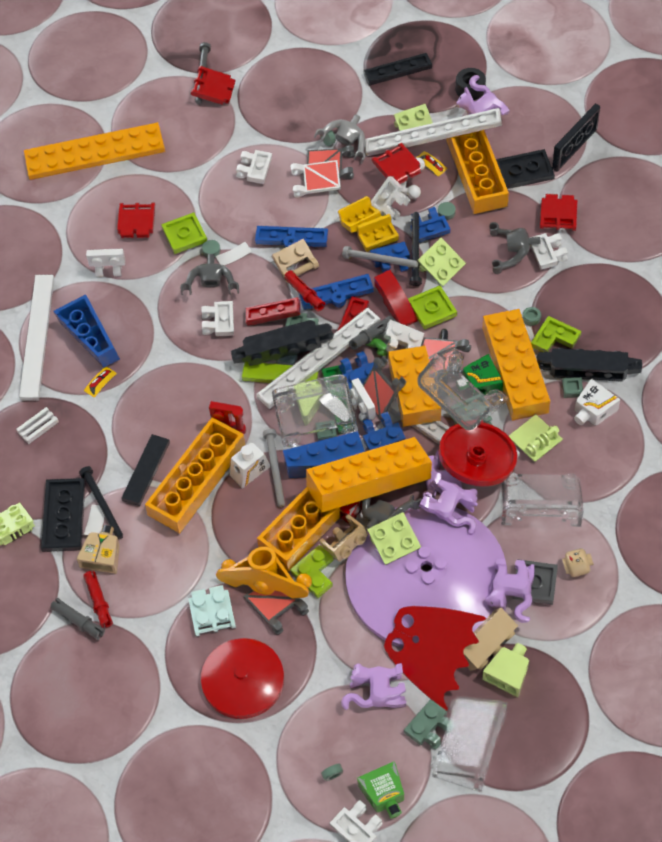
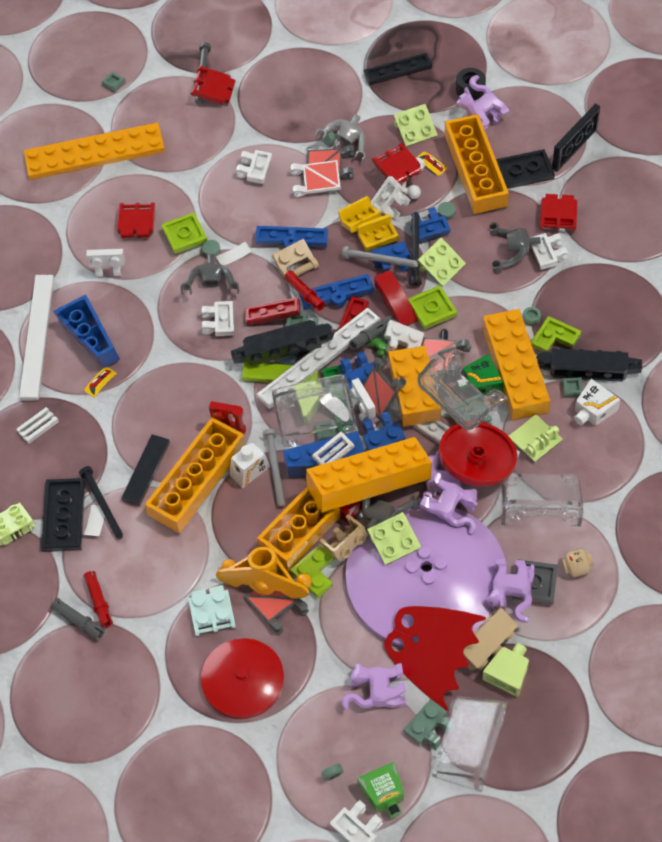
(100, 551): tan torso -> none
(113, 82): none -> sand green tile
(316, 456): none -> white tile
(434, 131): white tile -> none

